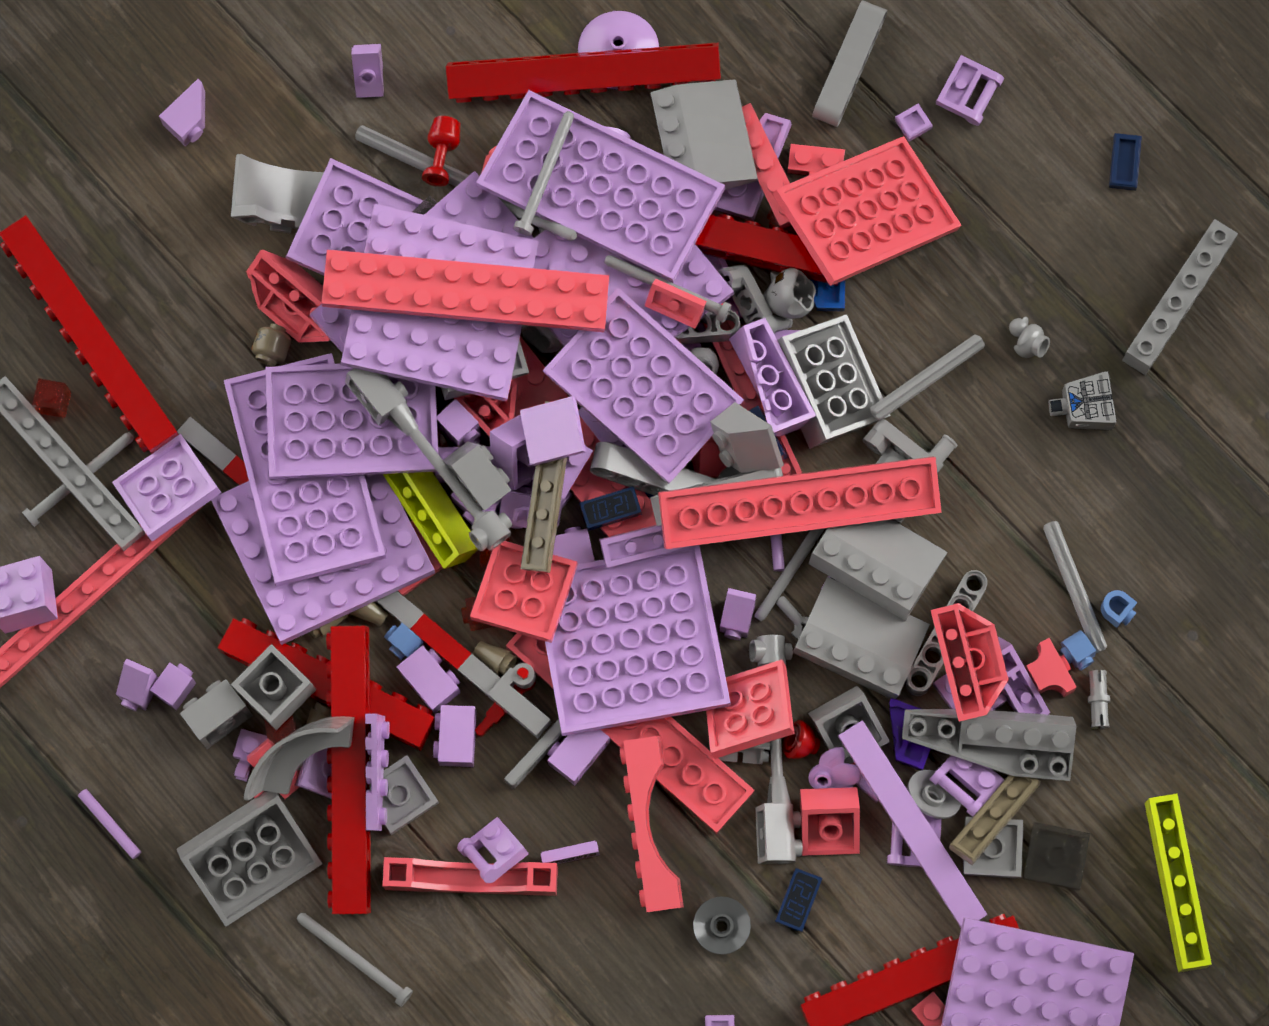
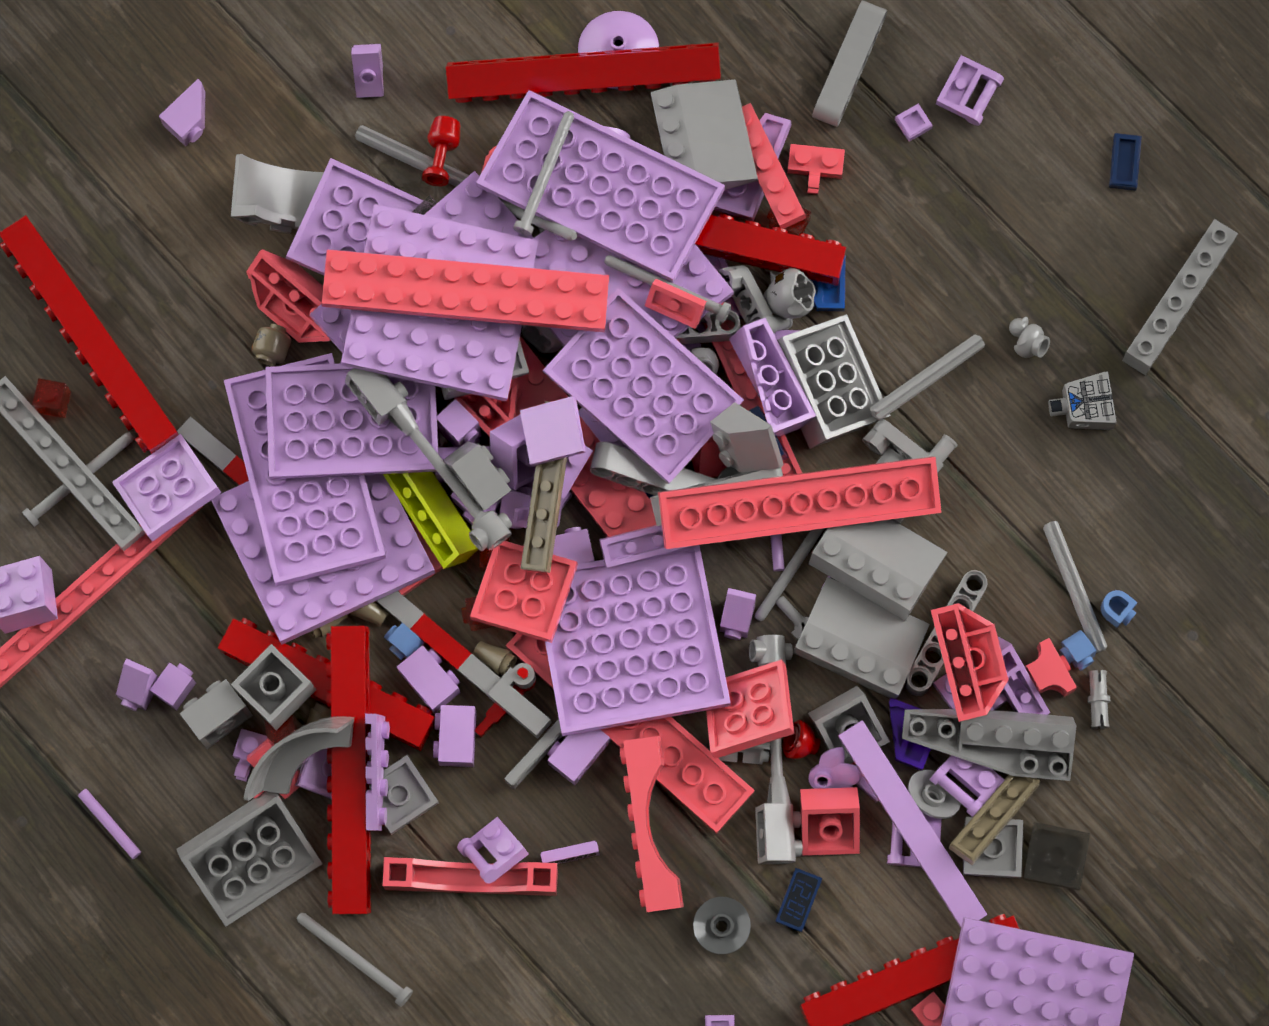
(610, 508): tile -> none
(866, 210): coral plate -> none
(1177, 883): neon yellow brick -> none

